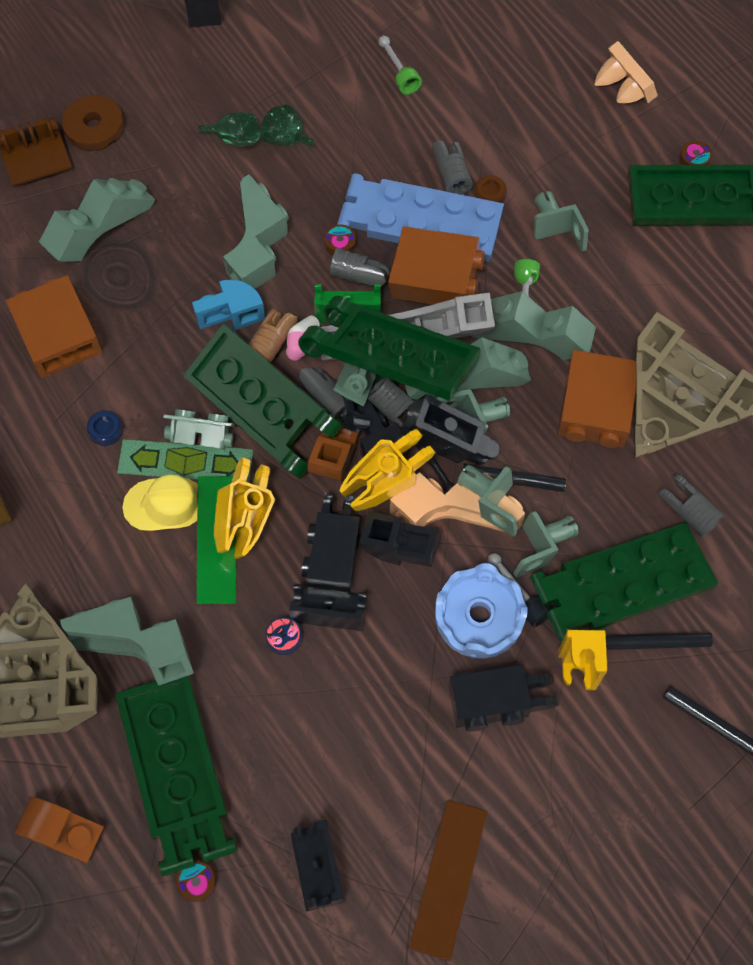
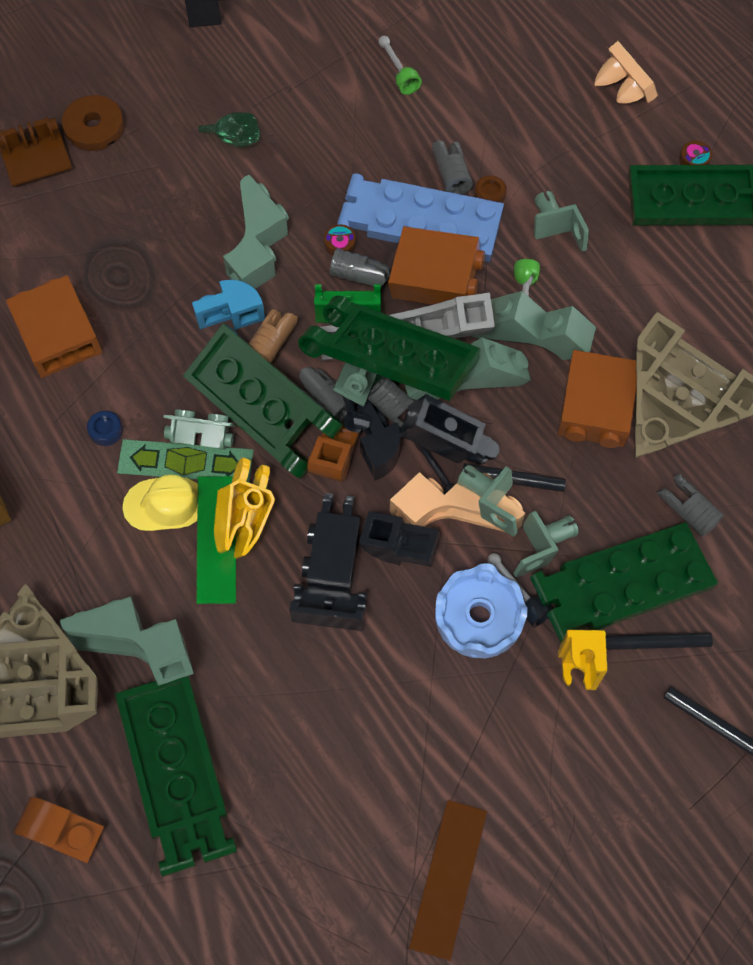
(103, 208): sand green arch -> none
(196, 882): tile -> none
(283, 636): tile -> none
(284, 127): clear green piece -> none
(293, 350): arm -> none
(316, 866): black hinge -> none
(385, 471): yellow hinge -> none
(484, 411): sand green bracket -> none
(497, 697): black hinge -> none

